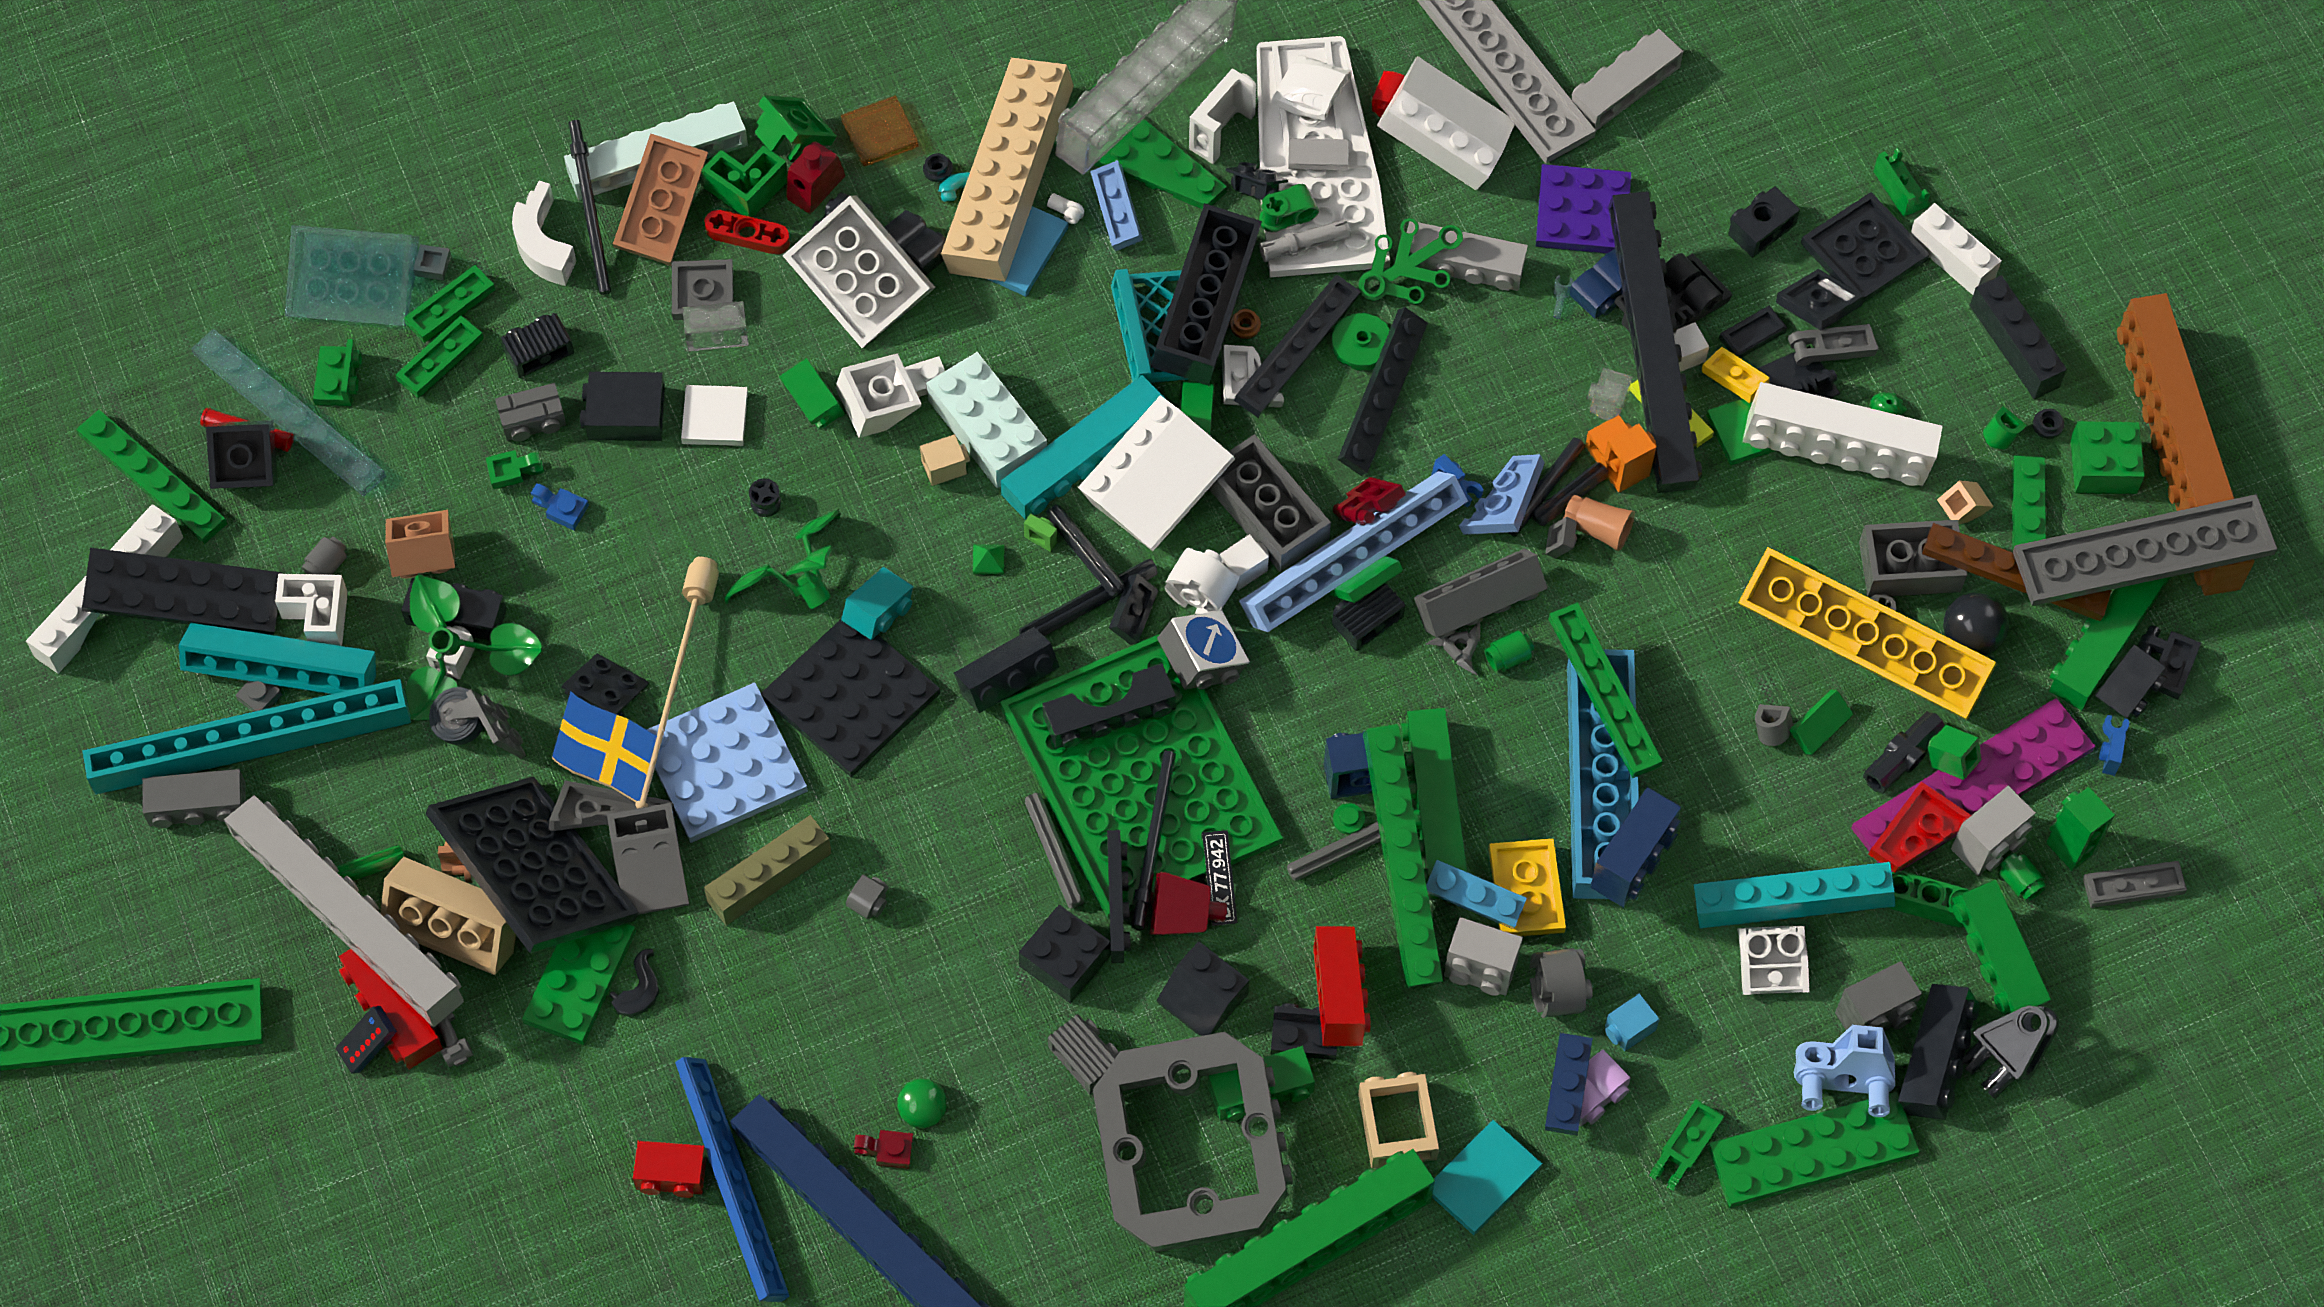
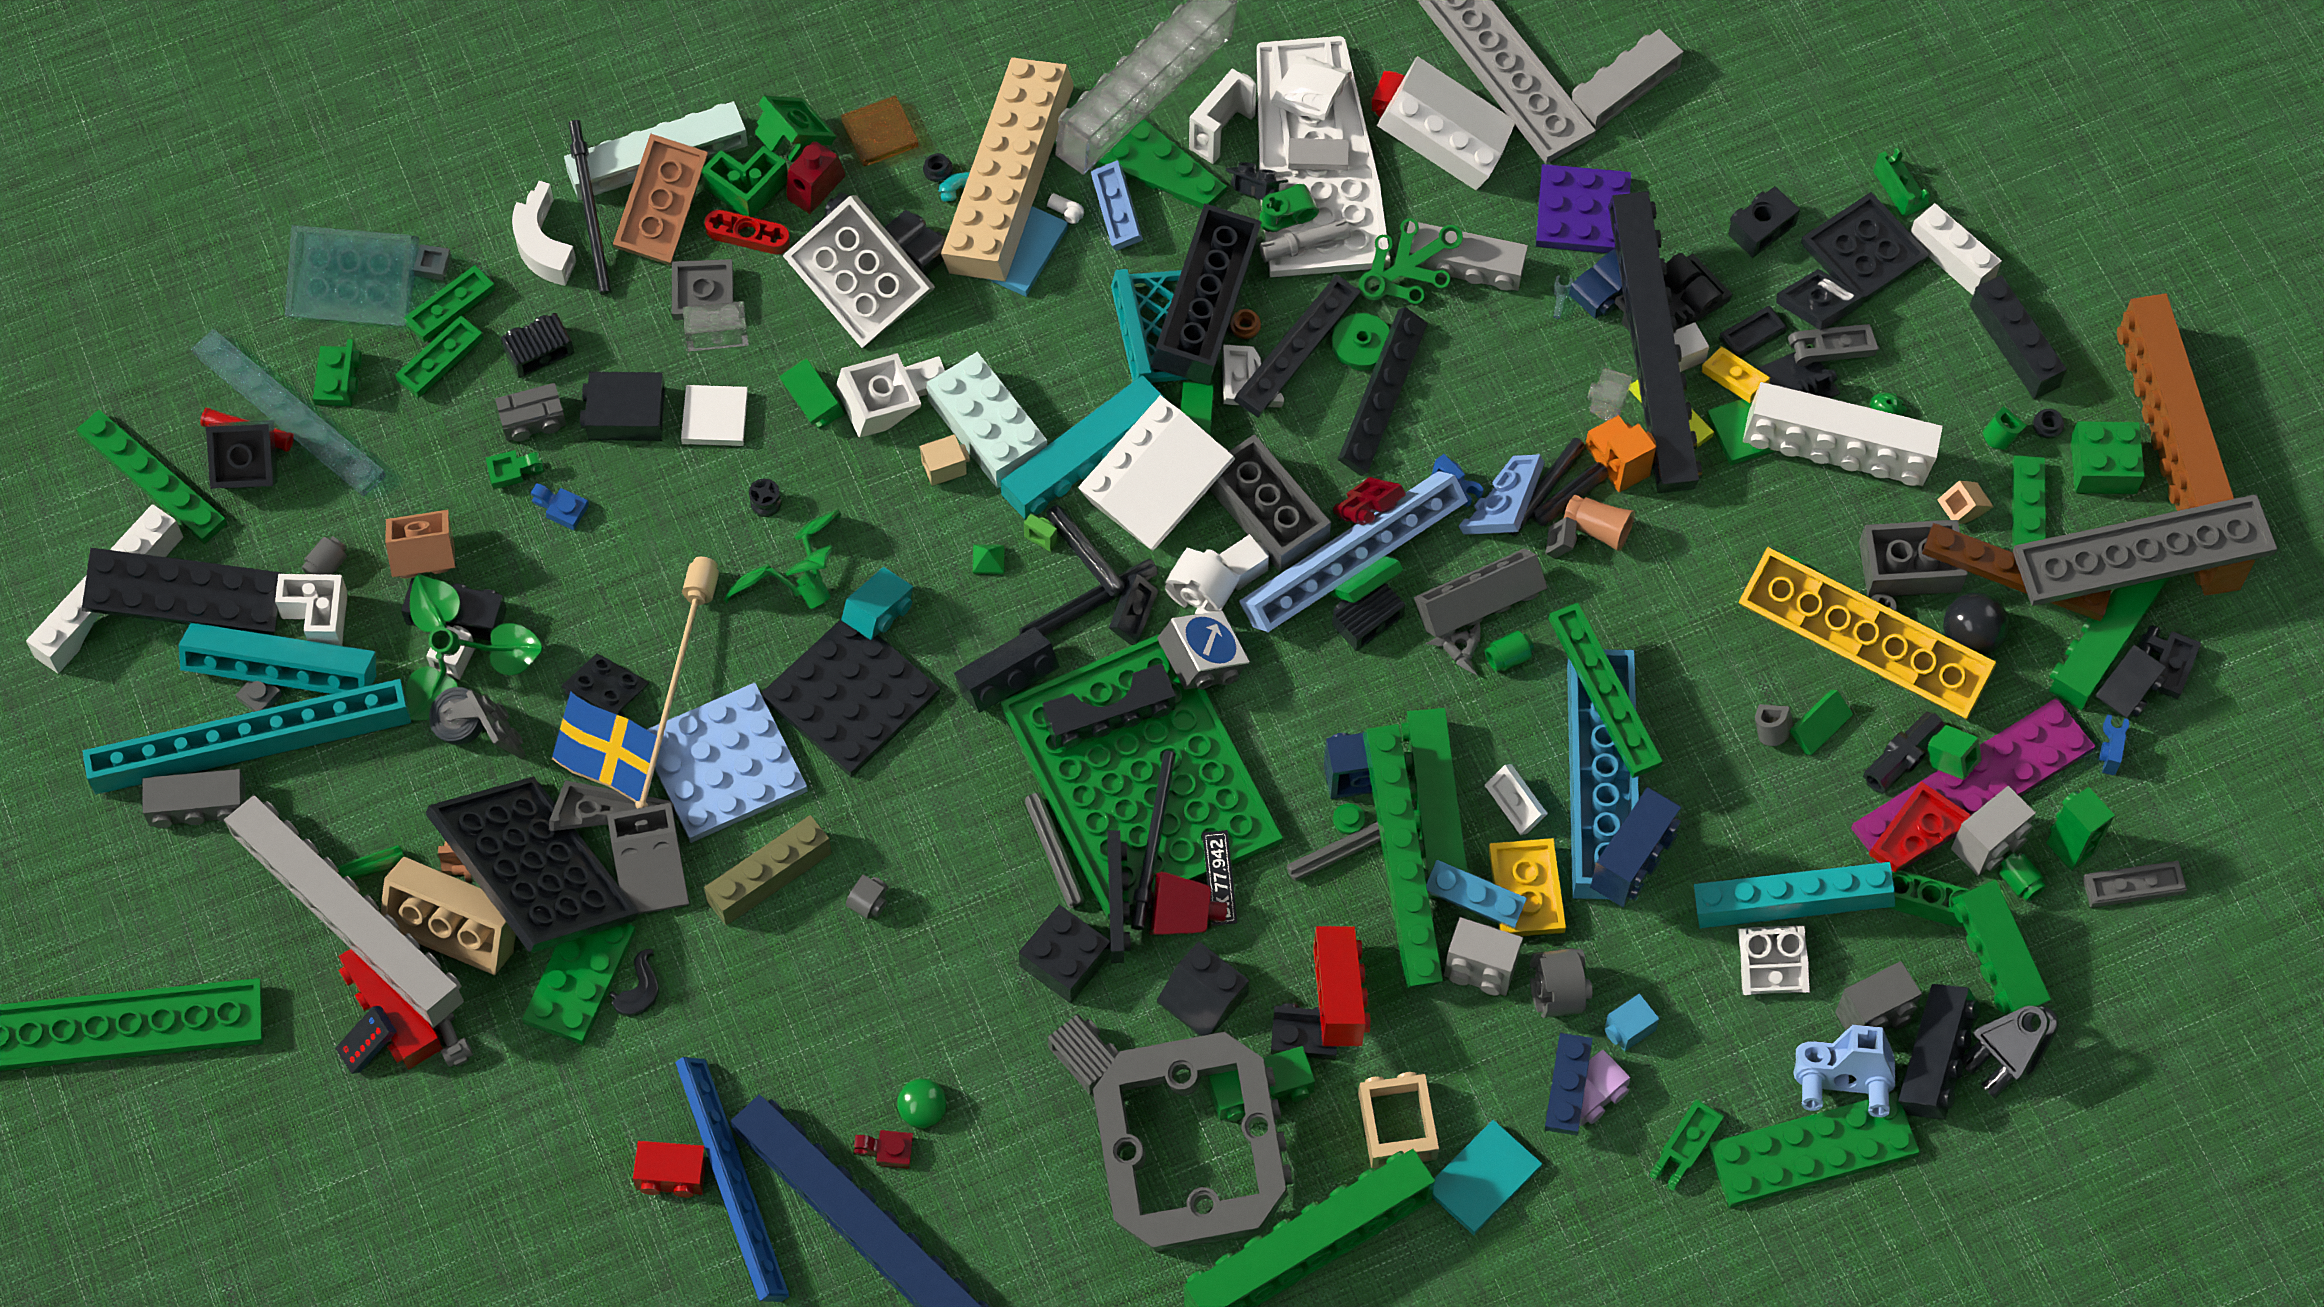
(1516, 799): none -> white plate

